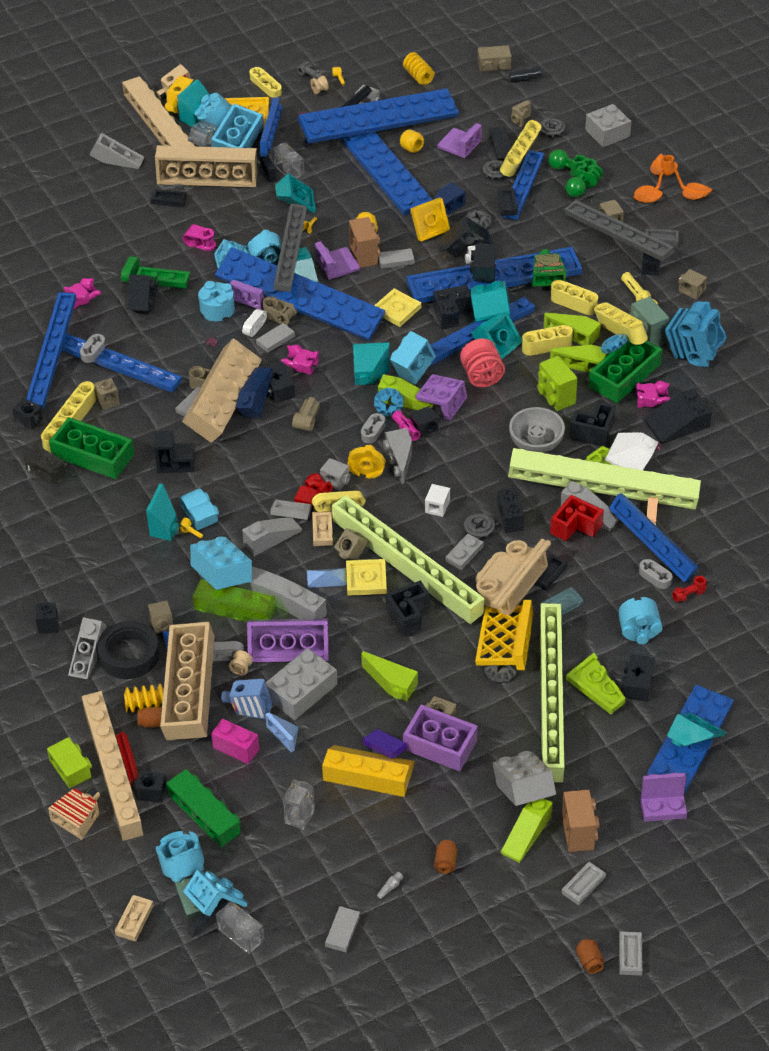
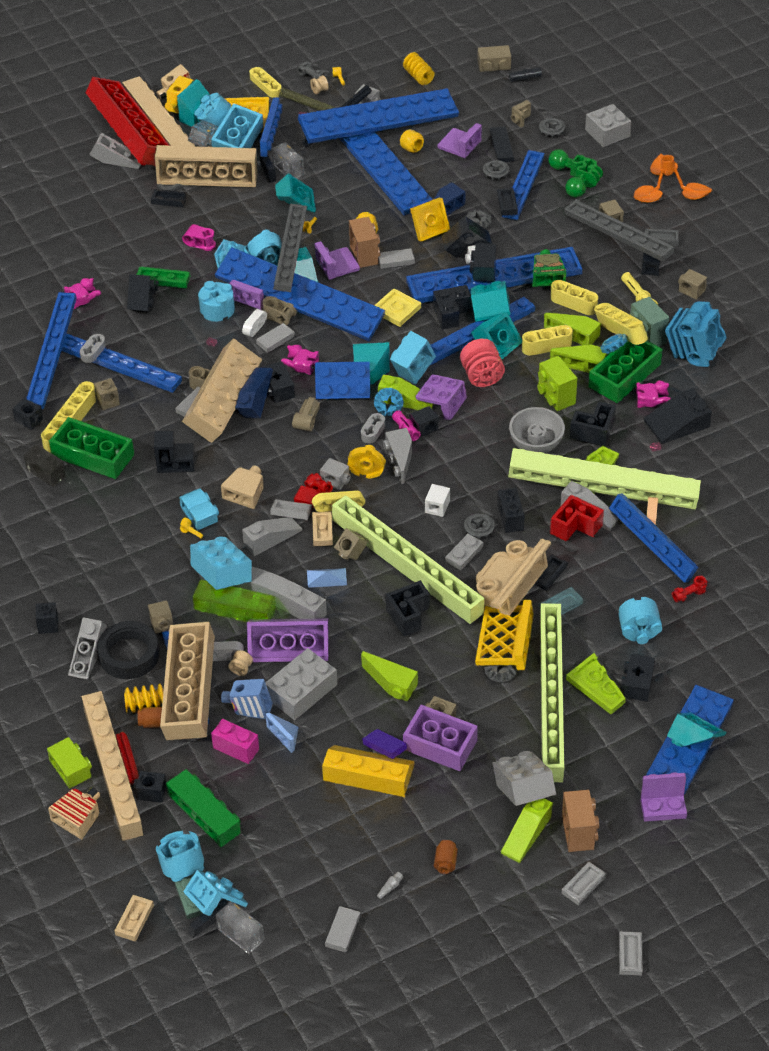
(126, 119): none -> red brick
(131, 267): green beam -> none
(161, 516): teal slope -> none
(243, 487): none -> tan torso
(284, 95): none -> olive piece
(299, 804): clear brick -> none
(342, 380): none -> blue plate
(366, 577): light yellow plate -> none
(520, 148): light yellow beam -> none
(590, 956): dark orange brick -> none
(631, 450): white slope -> none
(655, 574): light grey beam -> none

